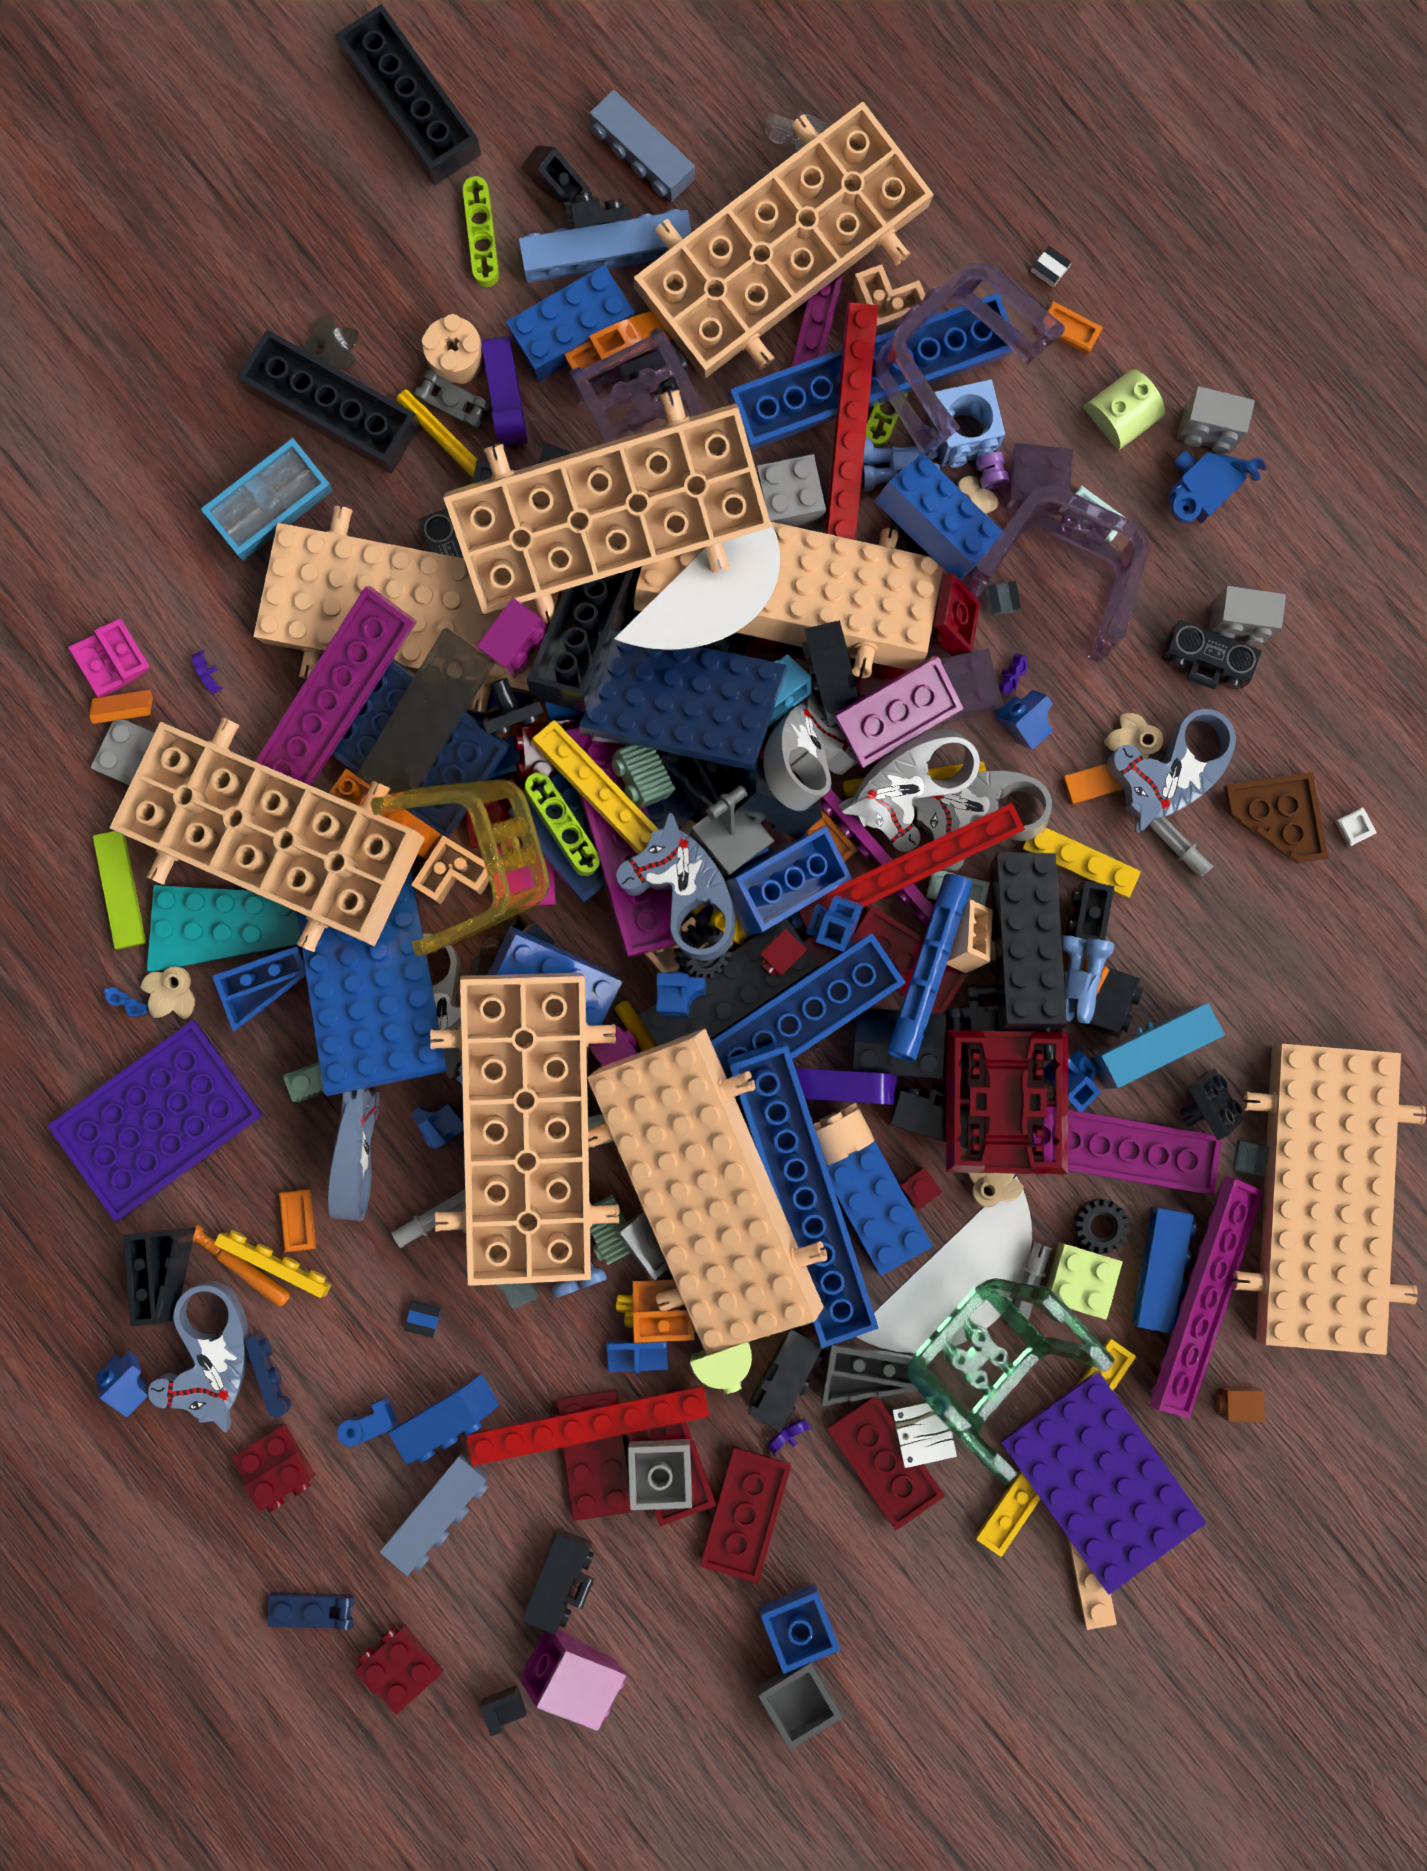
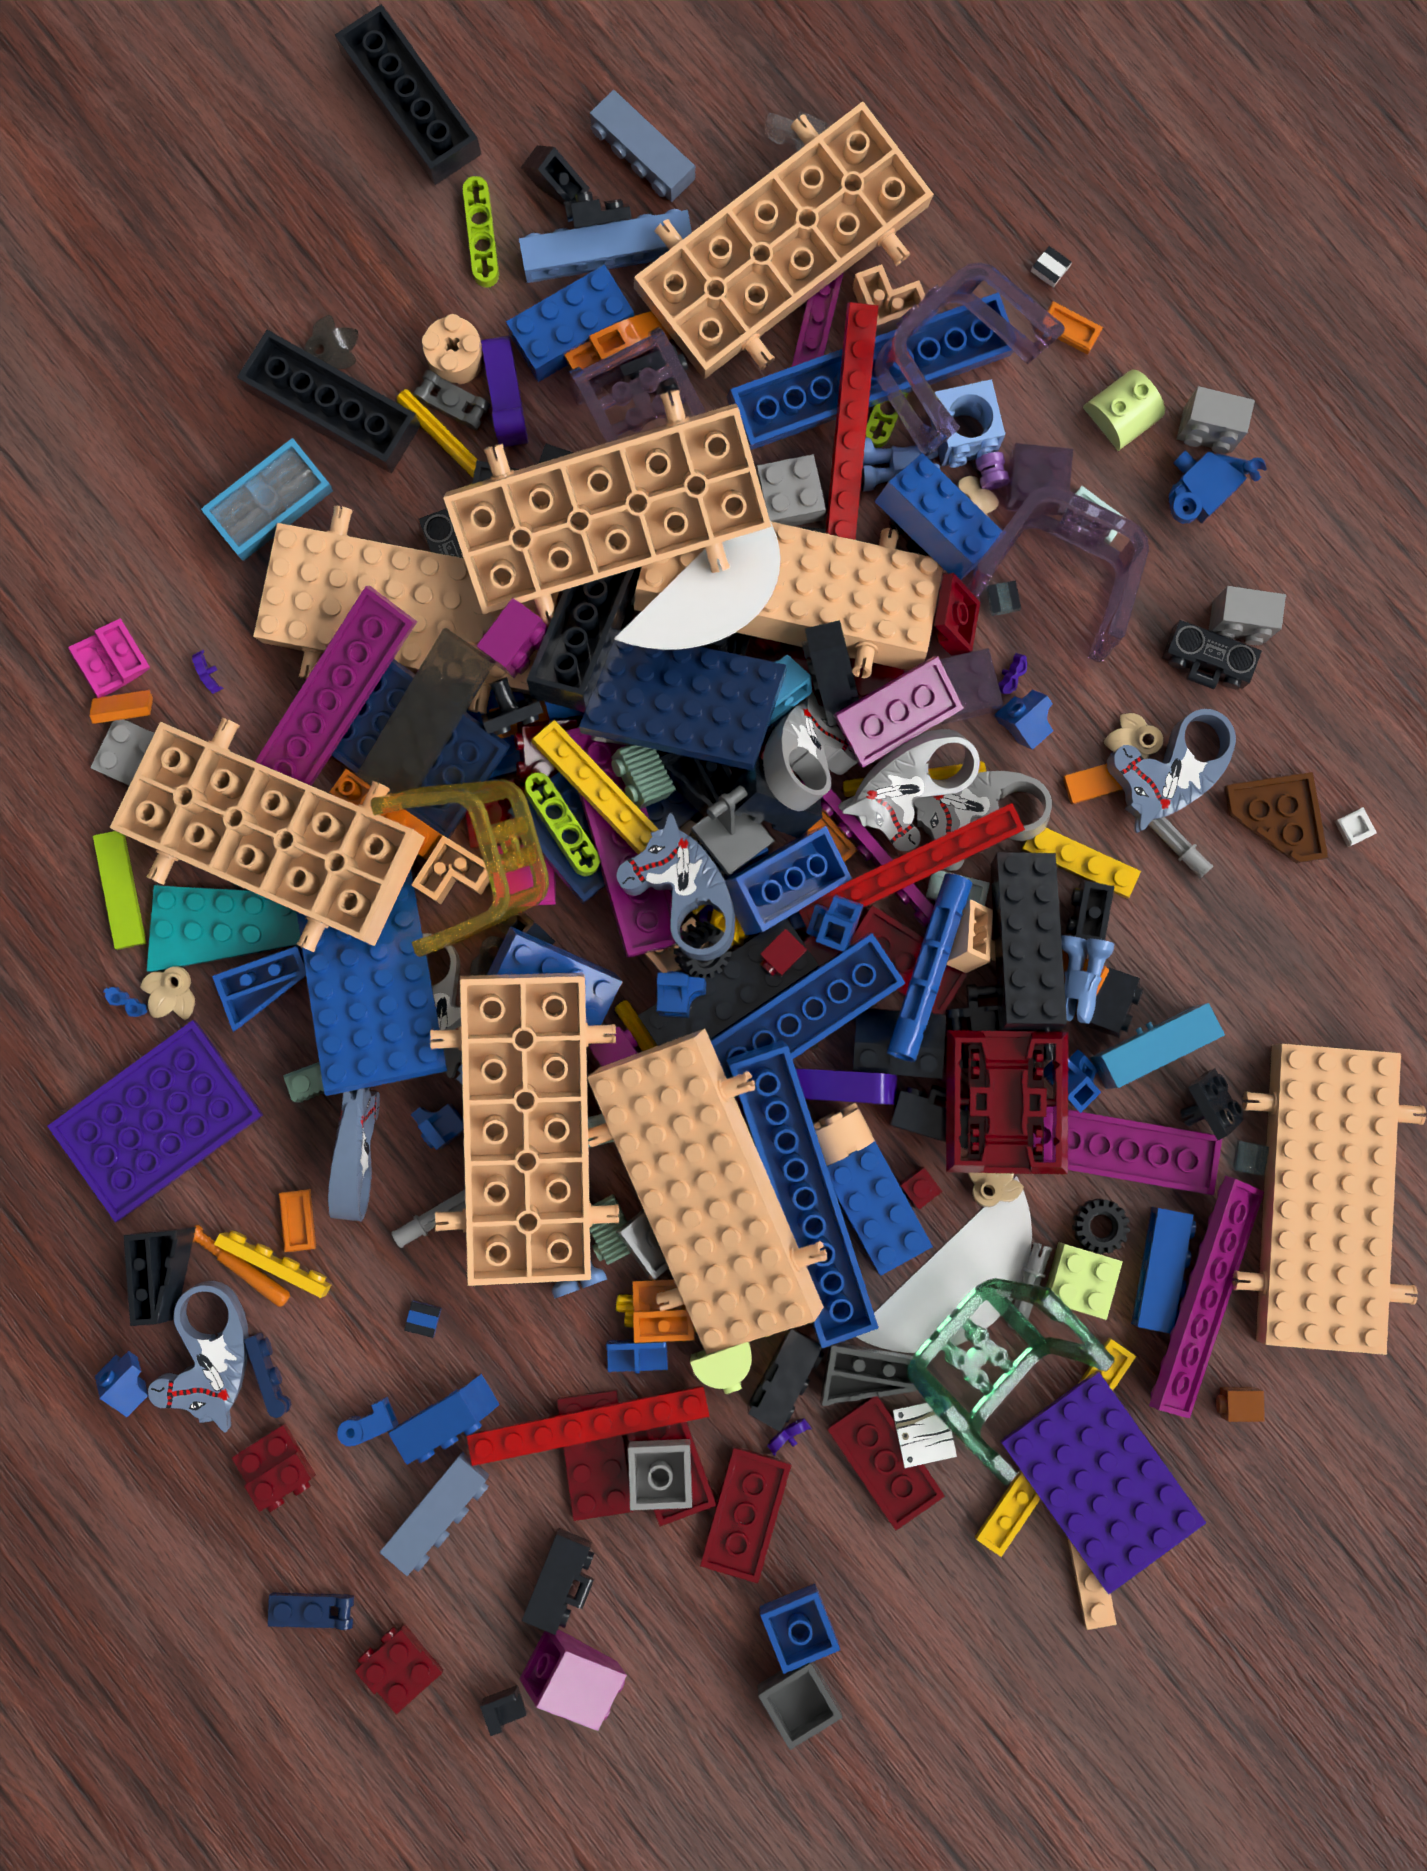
(519, 1293): clear light blue panel -> none

